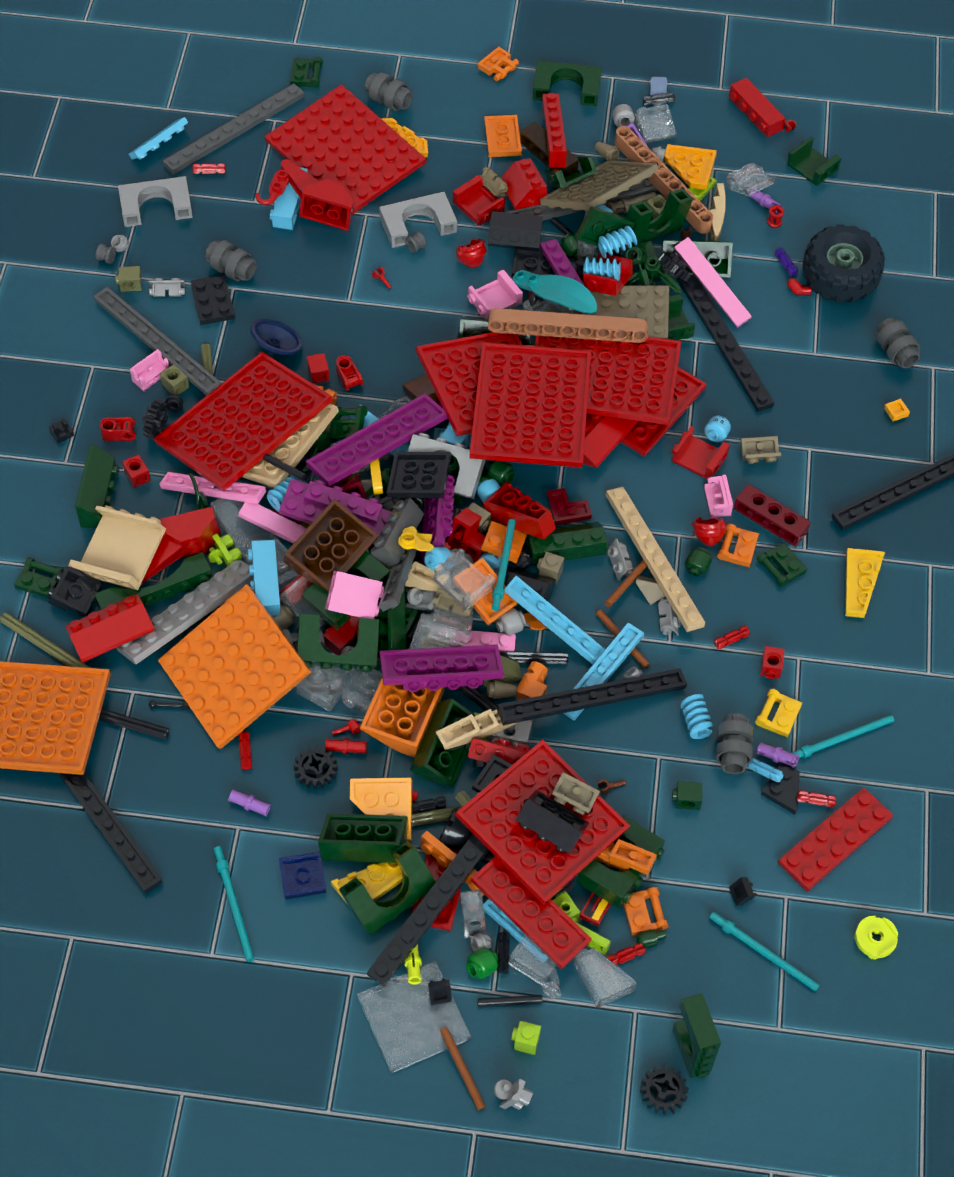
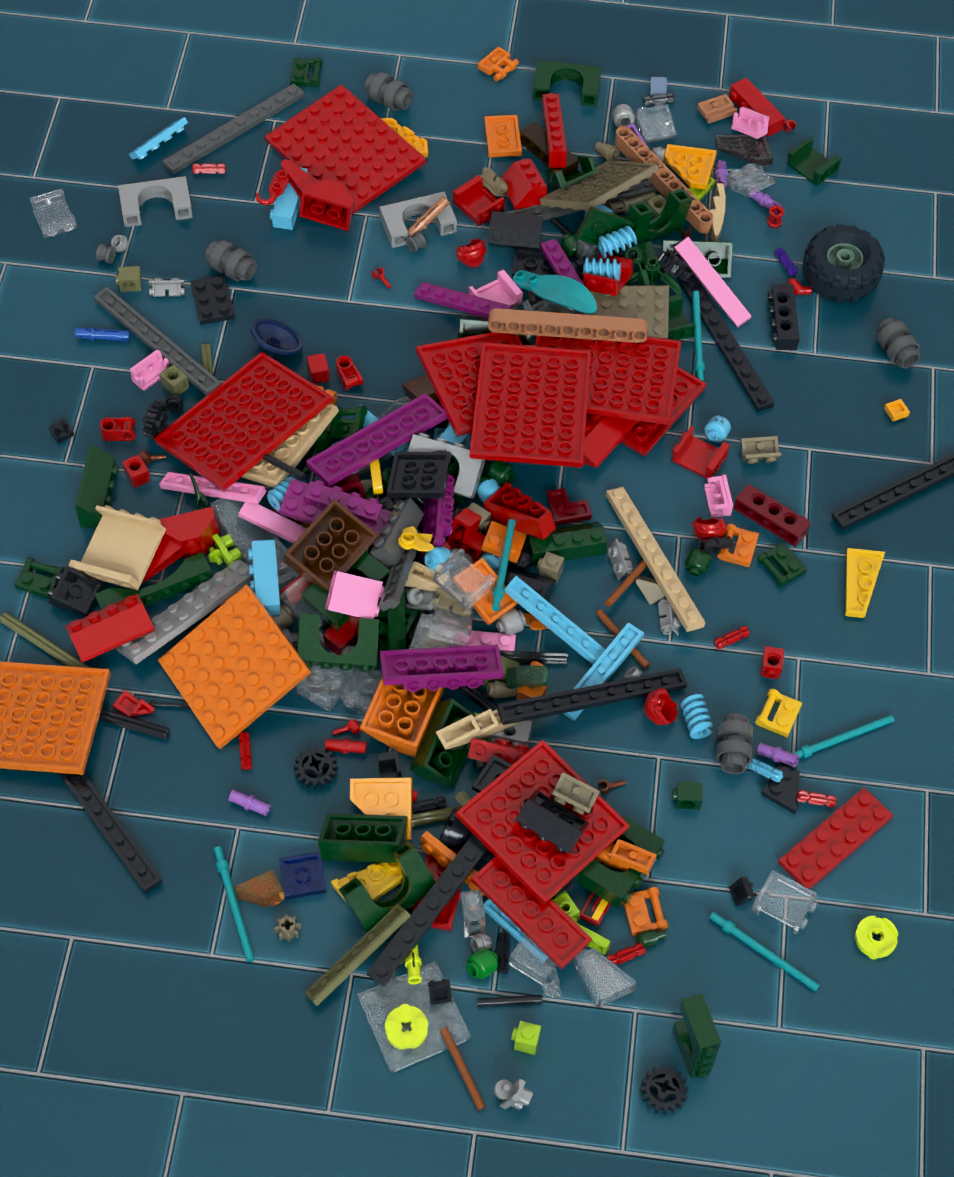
(52, 213): none -> clear panel
(102, 334): none -> blue pin
(131, 706): none -> red slope
(148, 458): none -> copper hand
(261, 890): none -> clear orange slope
(287, 934): none -> dark tan gear
(357, 954): none -> olive tile
(389, 765): none -> black panel
(394, 1027): none -> neon yellow plate
(425, 219): none -> nougat pin
(457, 300): none -> magenta plate
(529, 676): none -> clear green slope
(660, 707): none -> red hair
(699, 365): none -> teal bar
(715, 544): none -> black pin
(716, 108): none -> nougat plate
(721, 173): none -> medium lavender axle
(746, 148): none -> clear smoke plate
(750, 123): none -> bright pink hinge
(783, 317): none -> black brick
(785, 901): none -> clear panel

